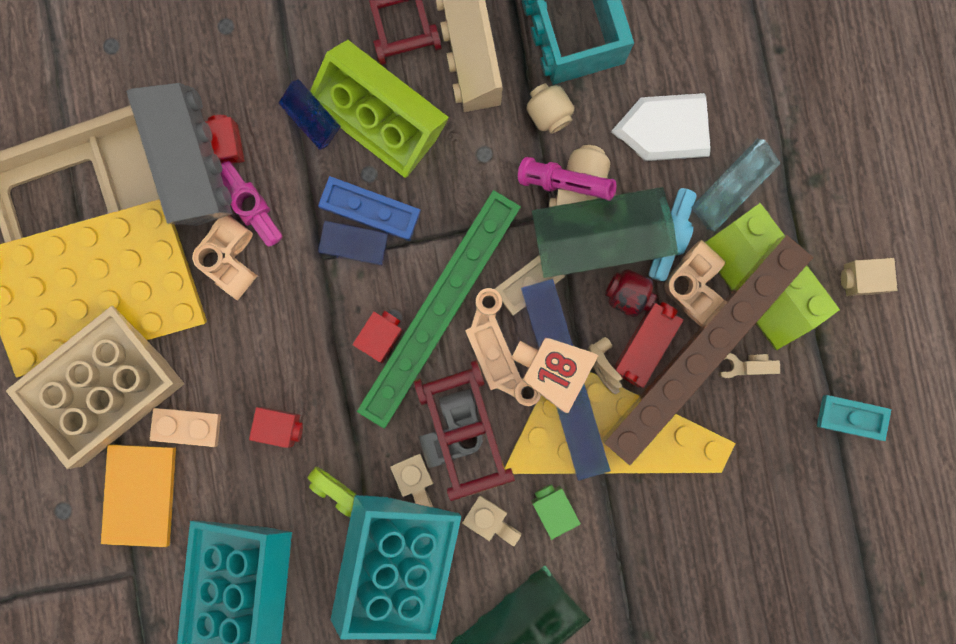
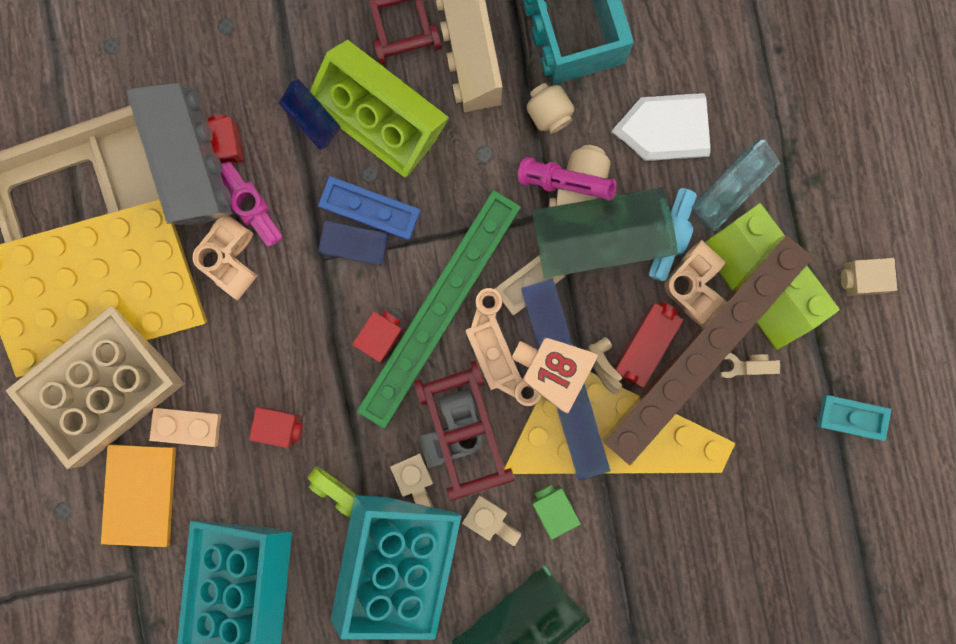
(630, 293): dark red head -> none

